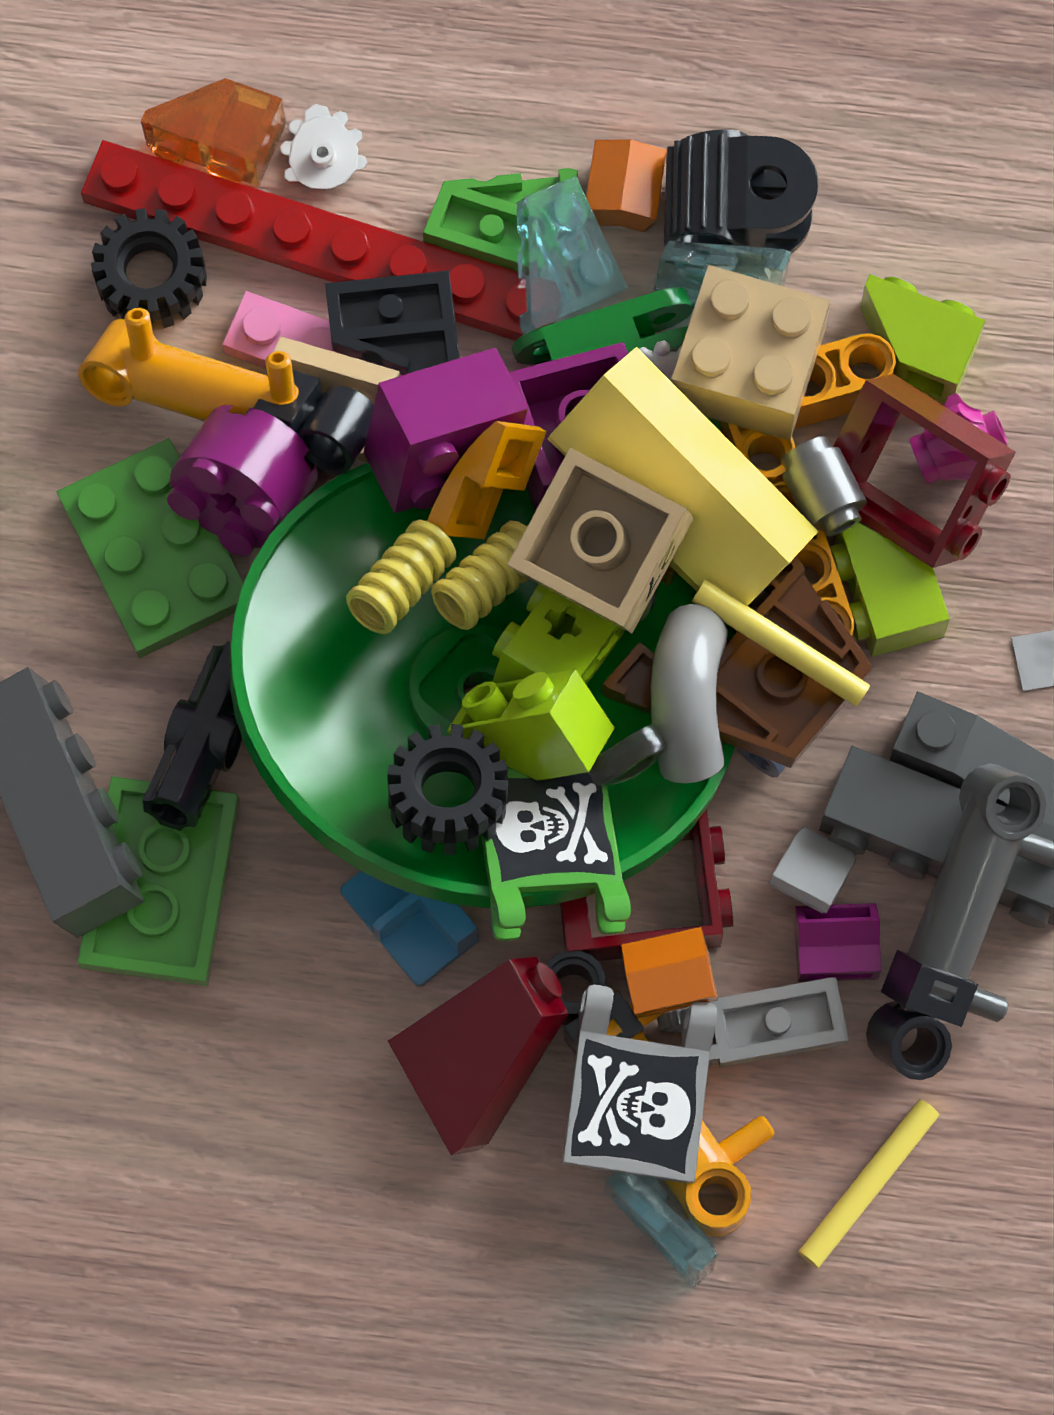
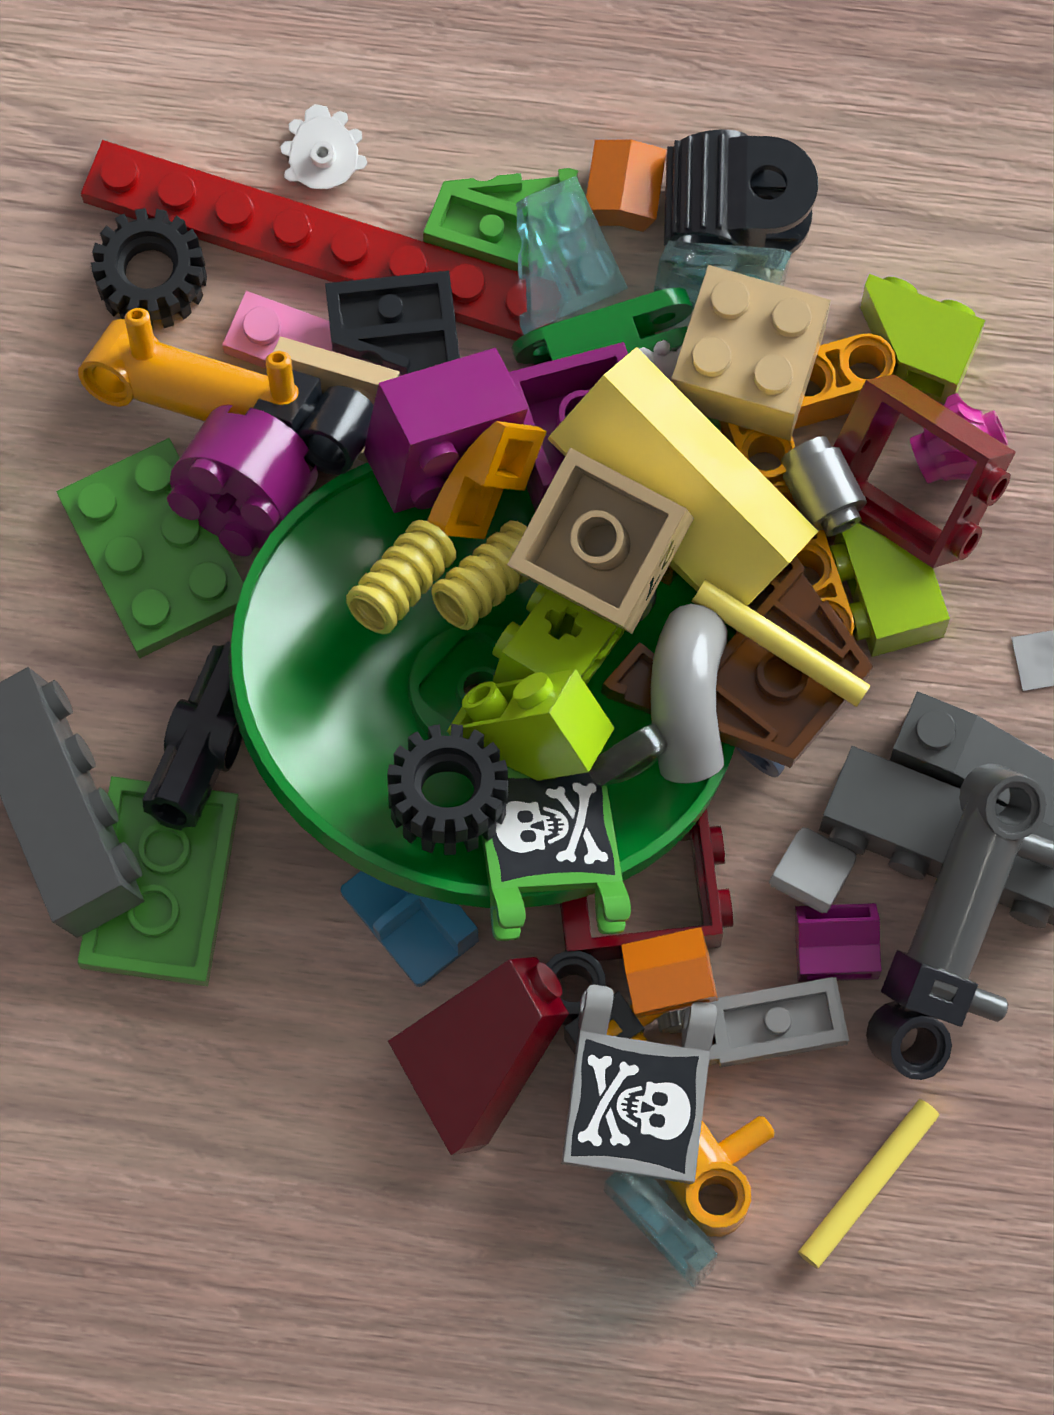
(219, 128): clear orange slope -> none

